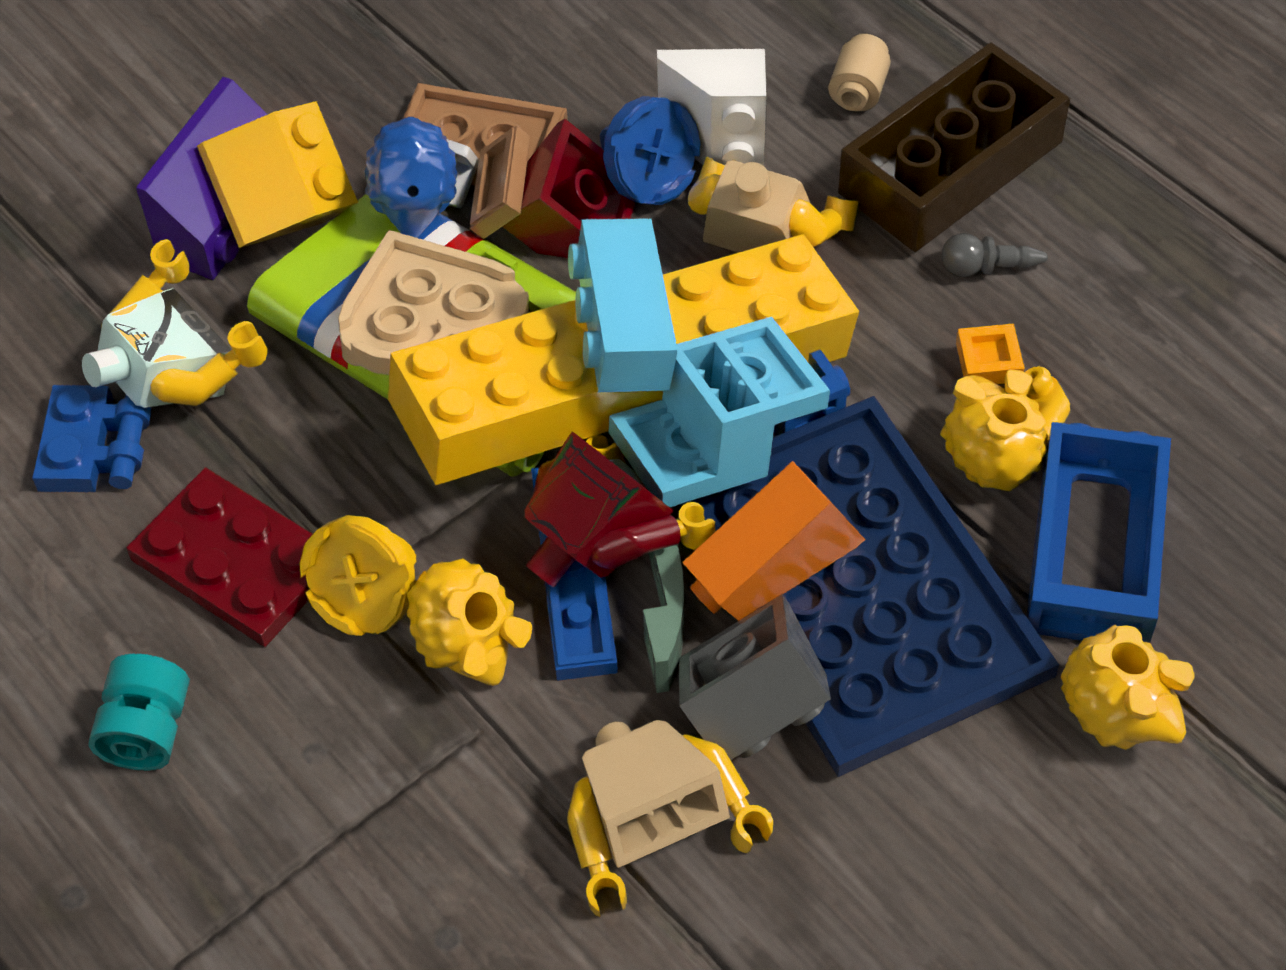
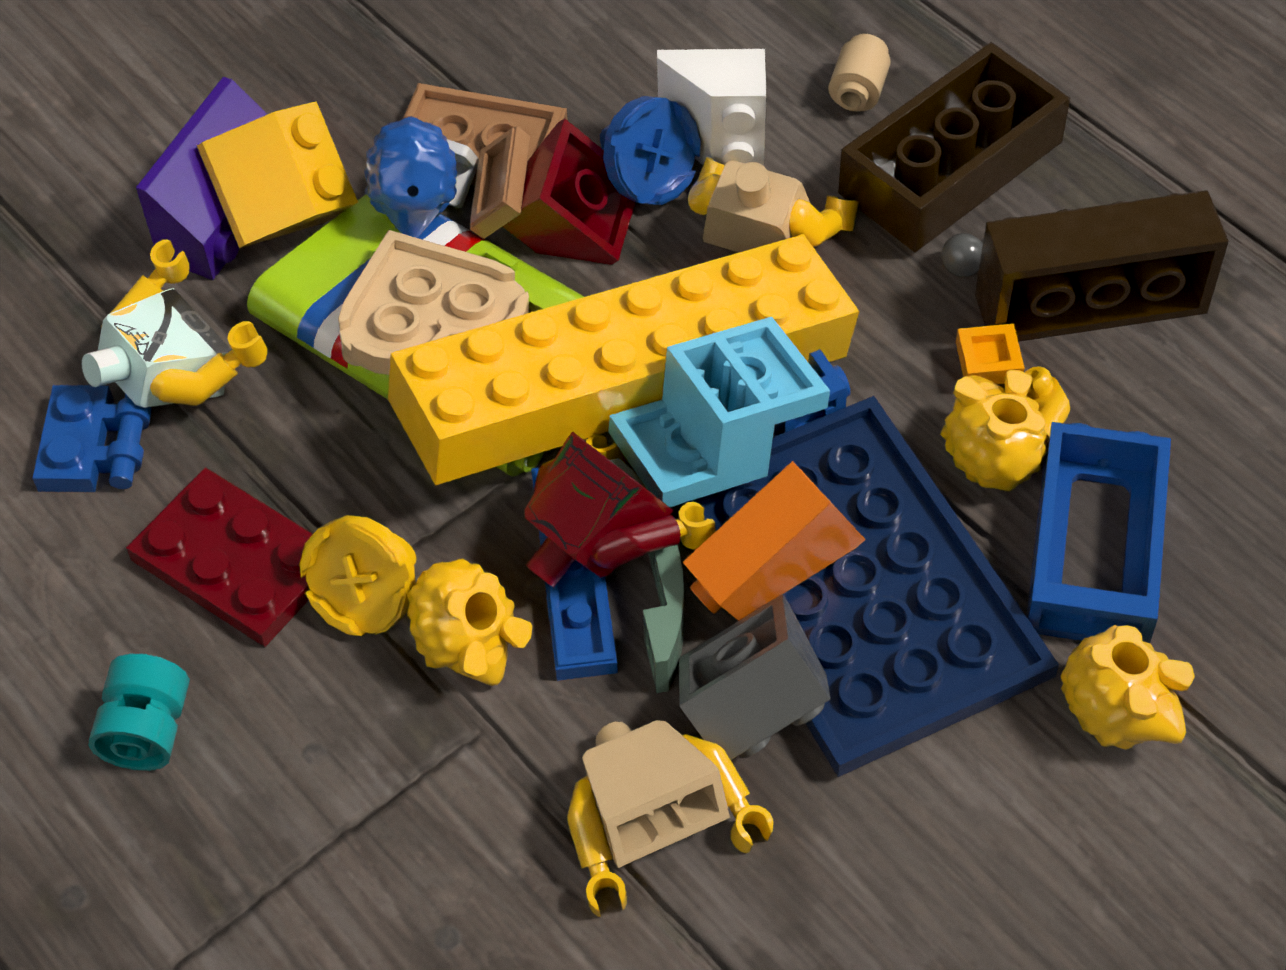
(624, 305): medium azure brick -> none
(1101, 265): none -> dark brown brick

